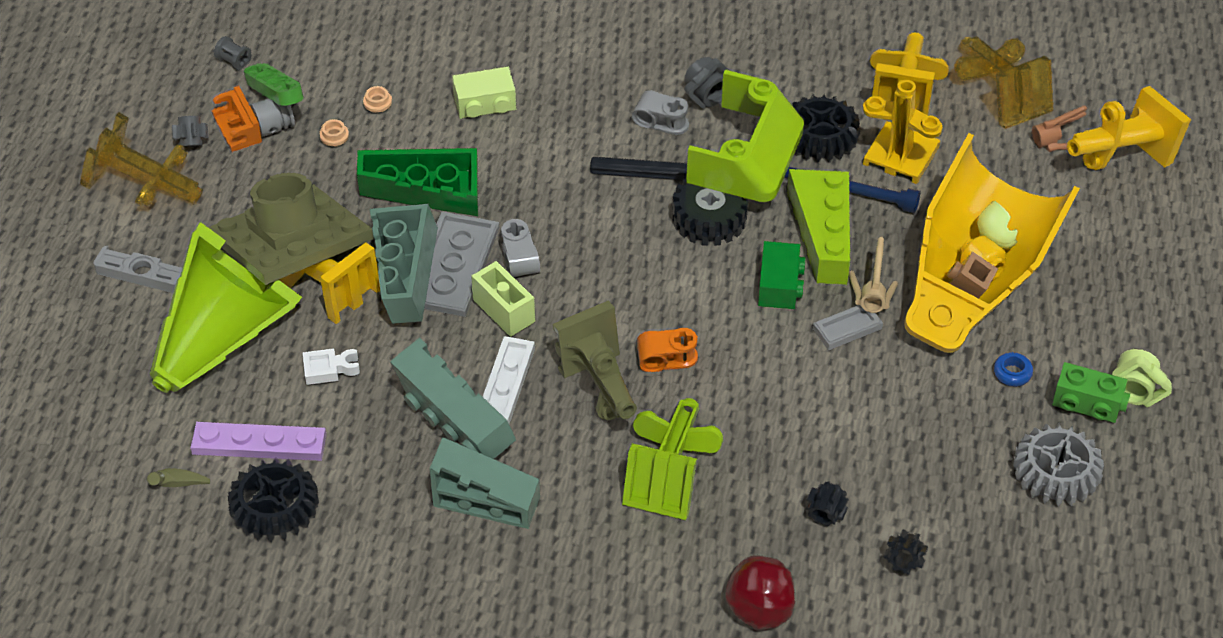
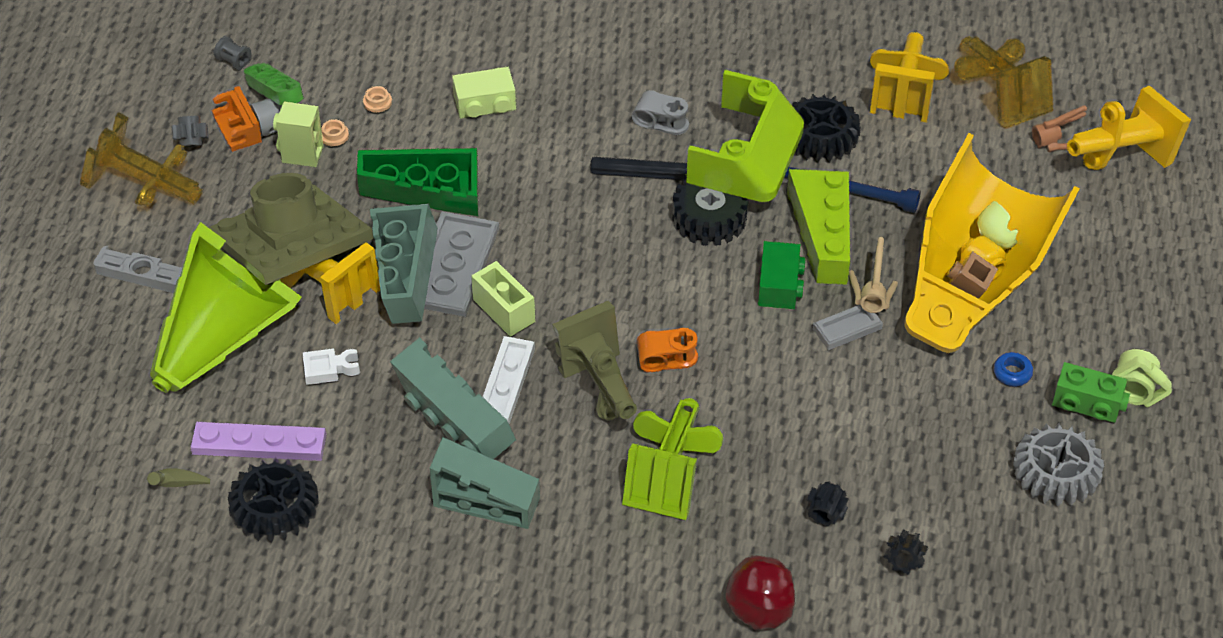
(299, 134): none -> yellowish green brick
(518, 249): light grey piece -> none
(706, 81): dark grey piece -> none
(897, 144): yellow piece -> none

